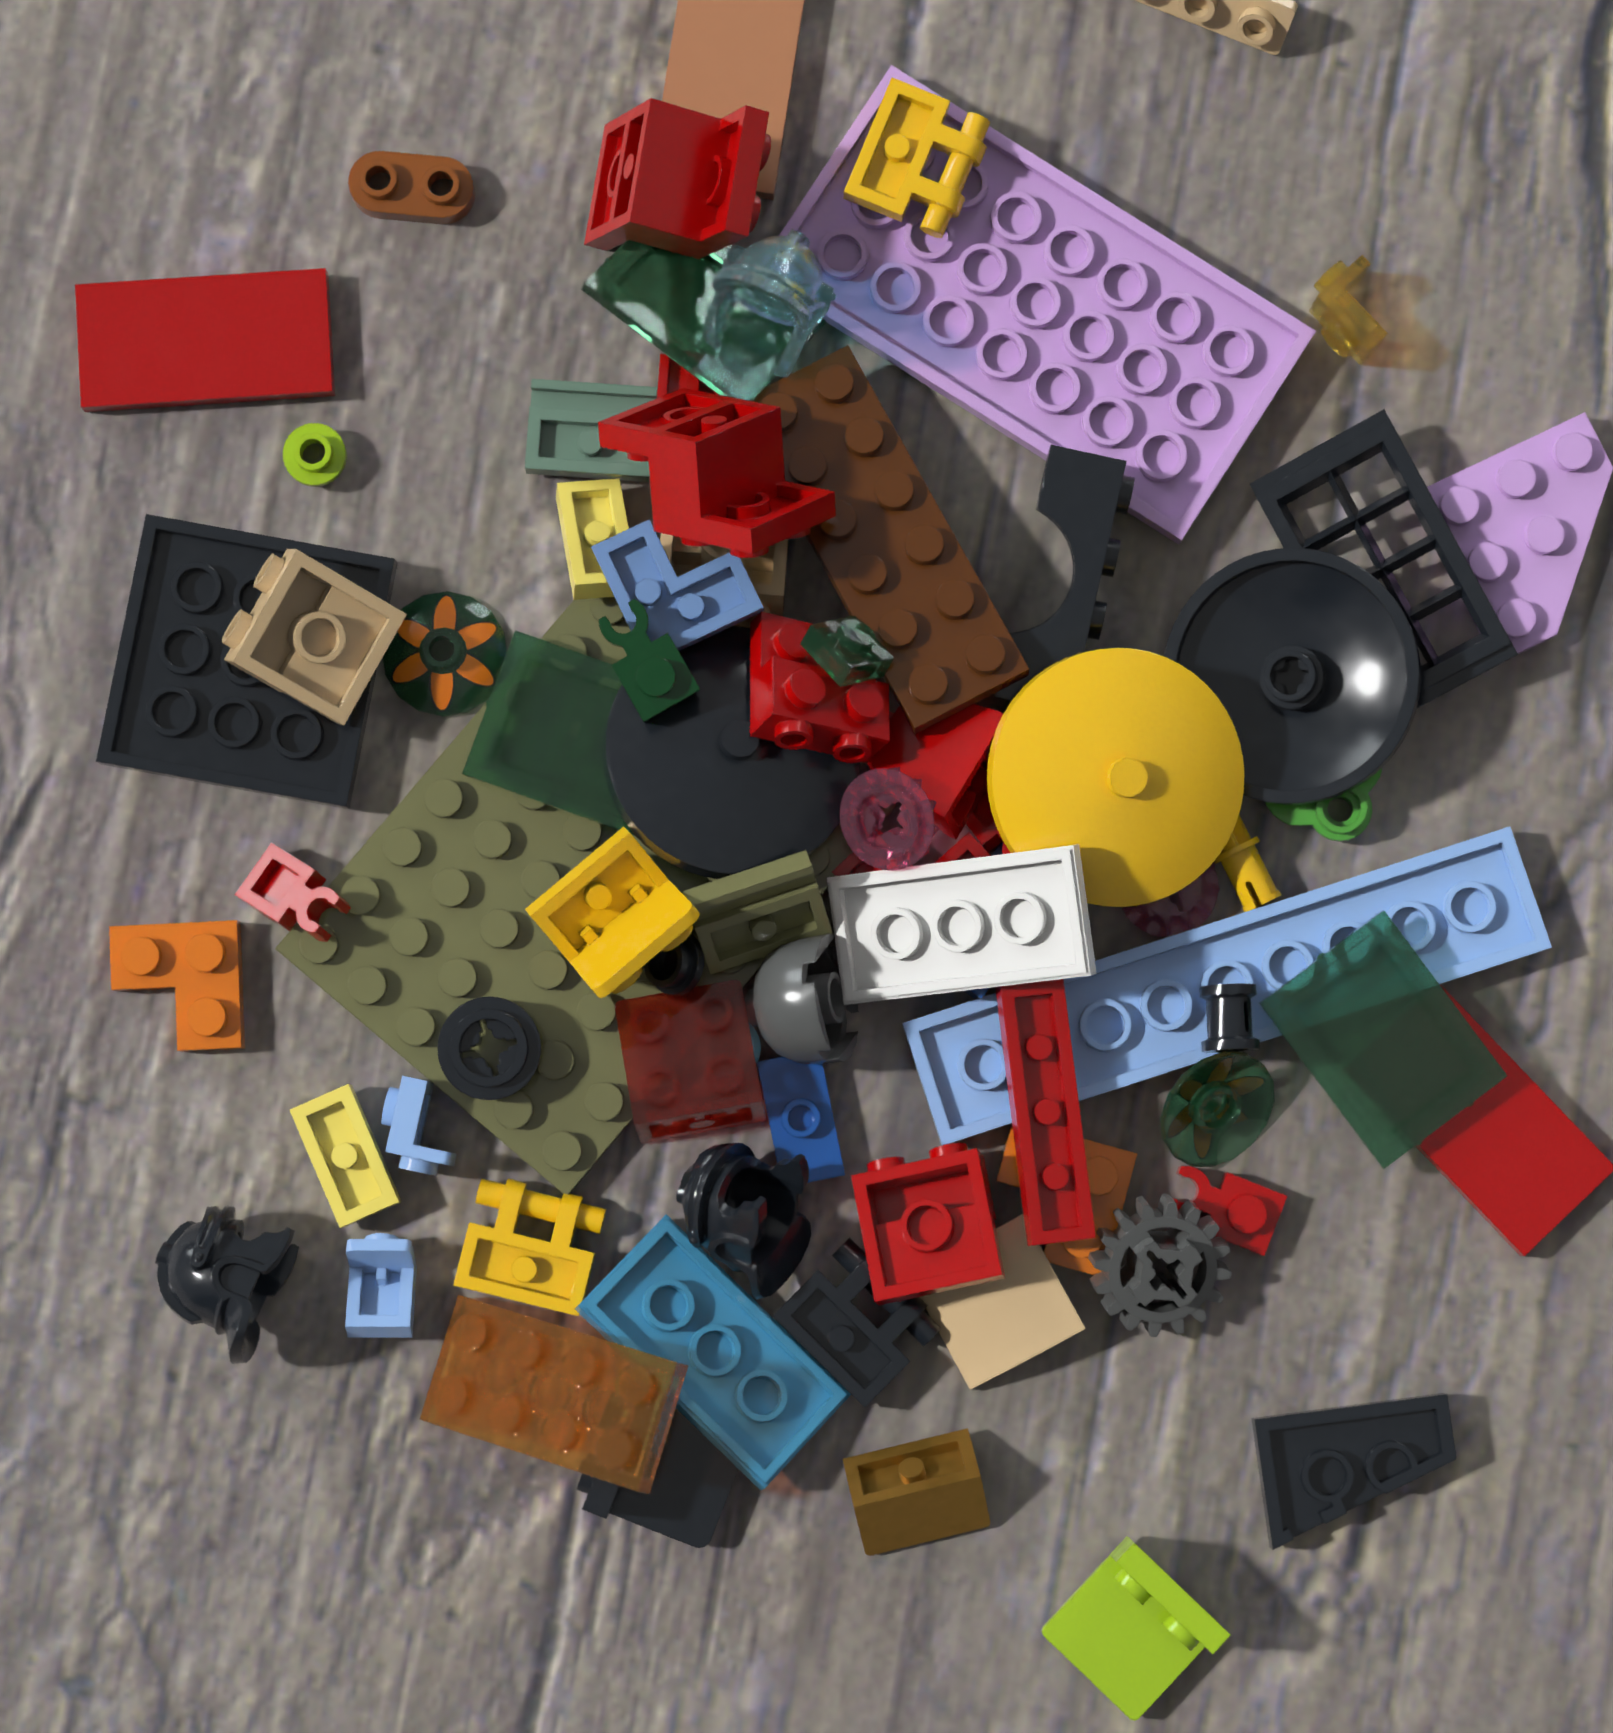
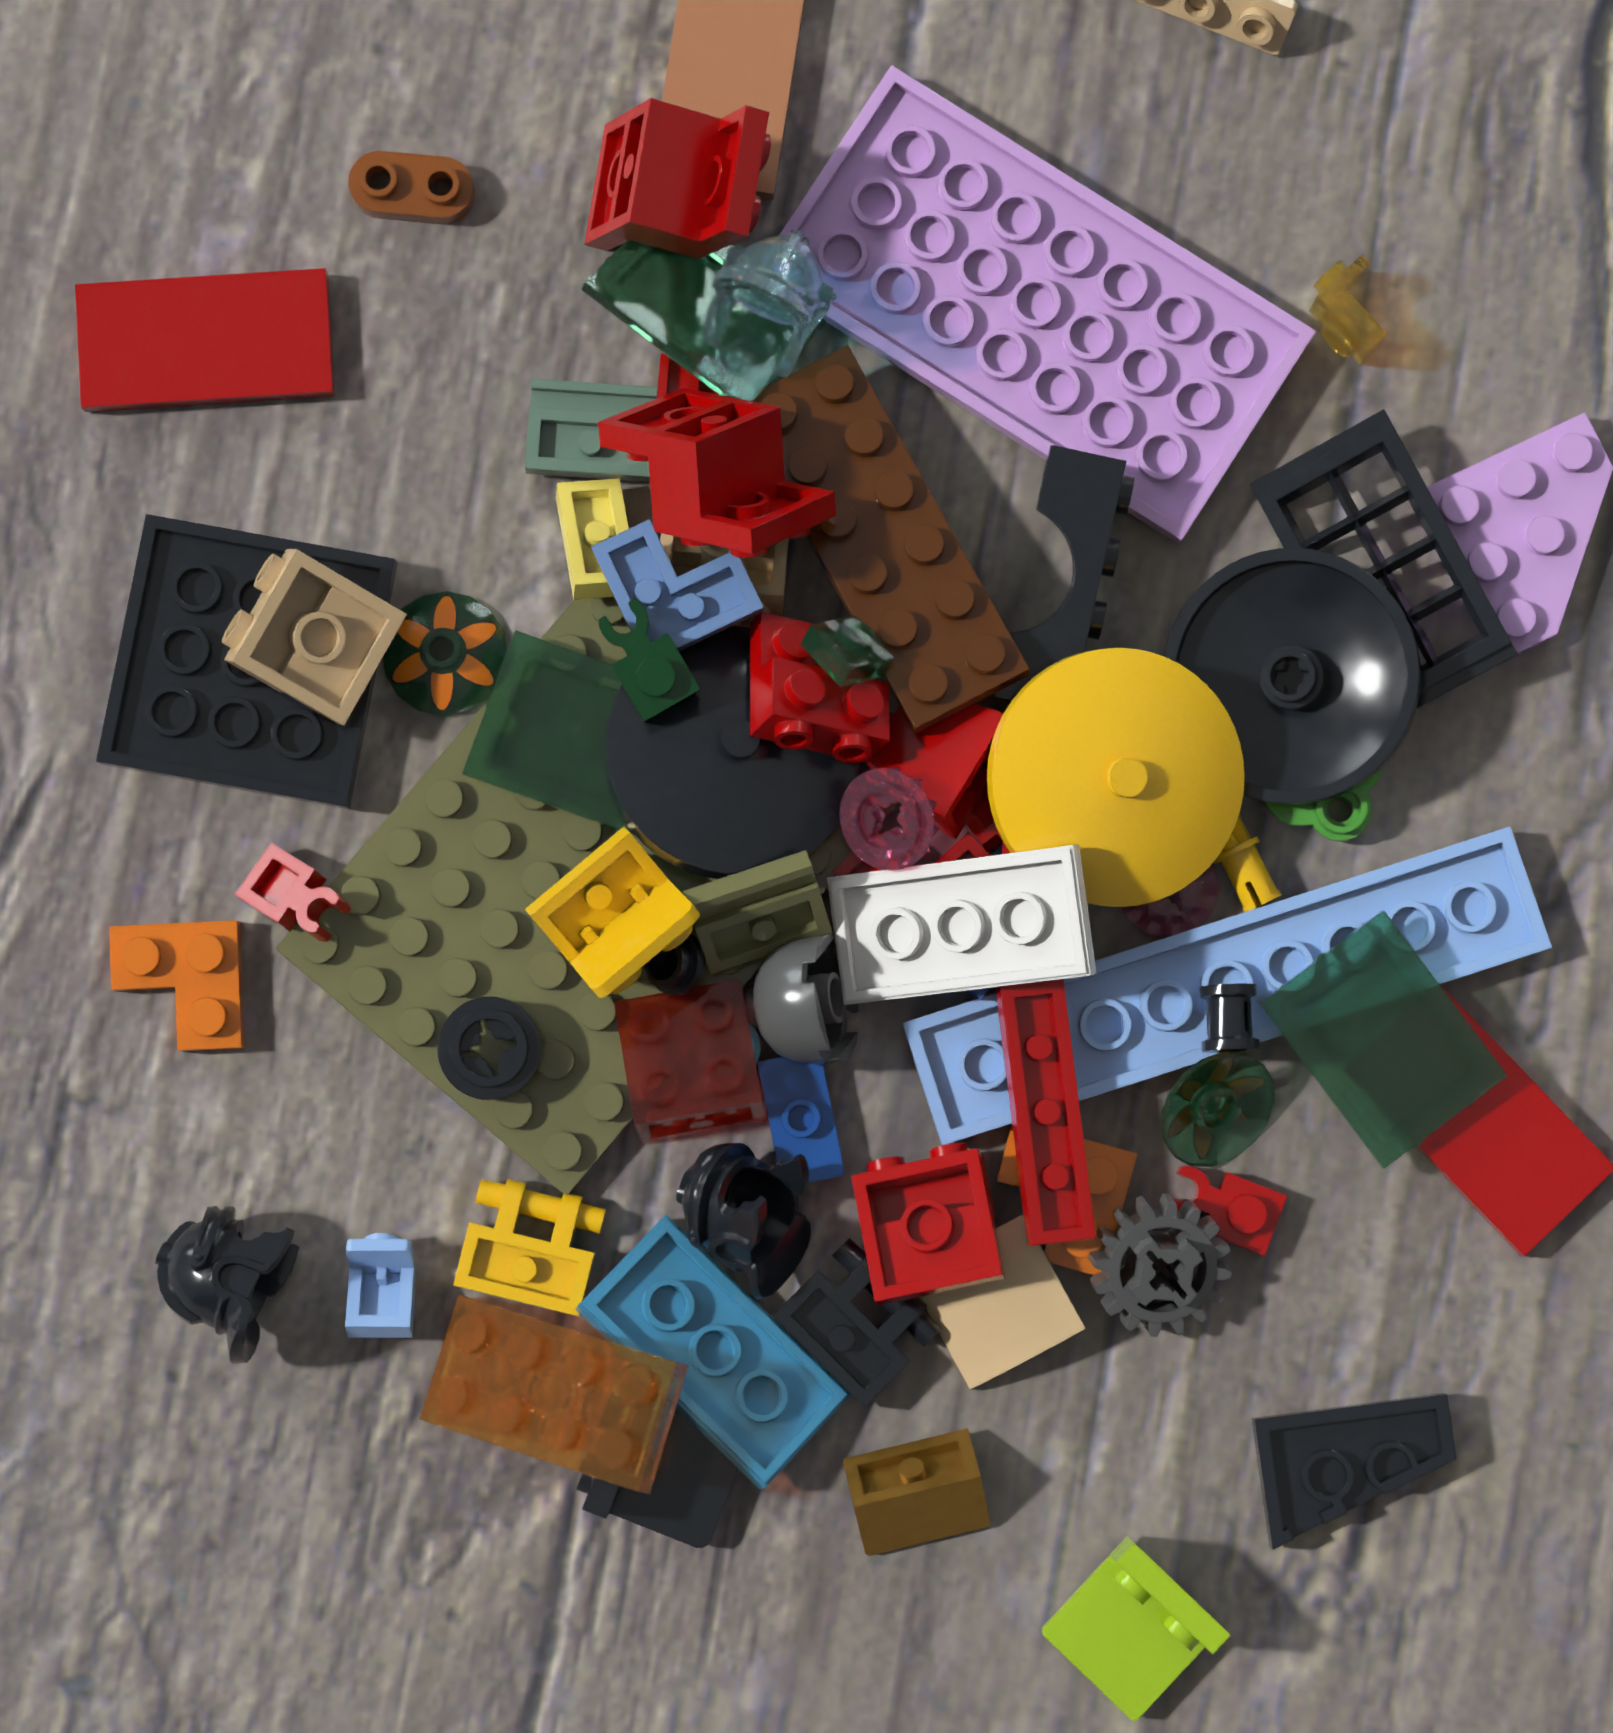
(325, 470): lime plate -> none
(345, 1155): light yellow plate -> none
(406, 1113): light blue bracket -> none
(897, 153): yellow plate -> none

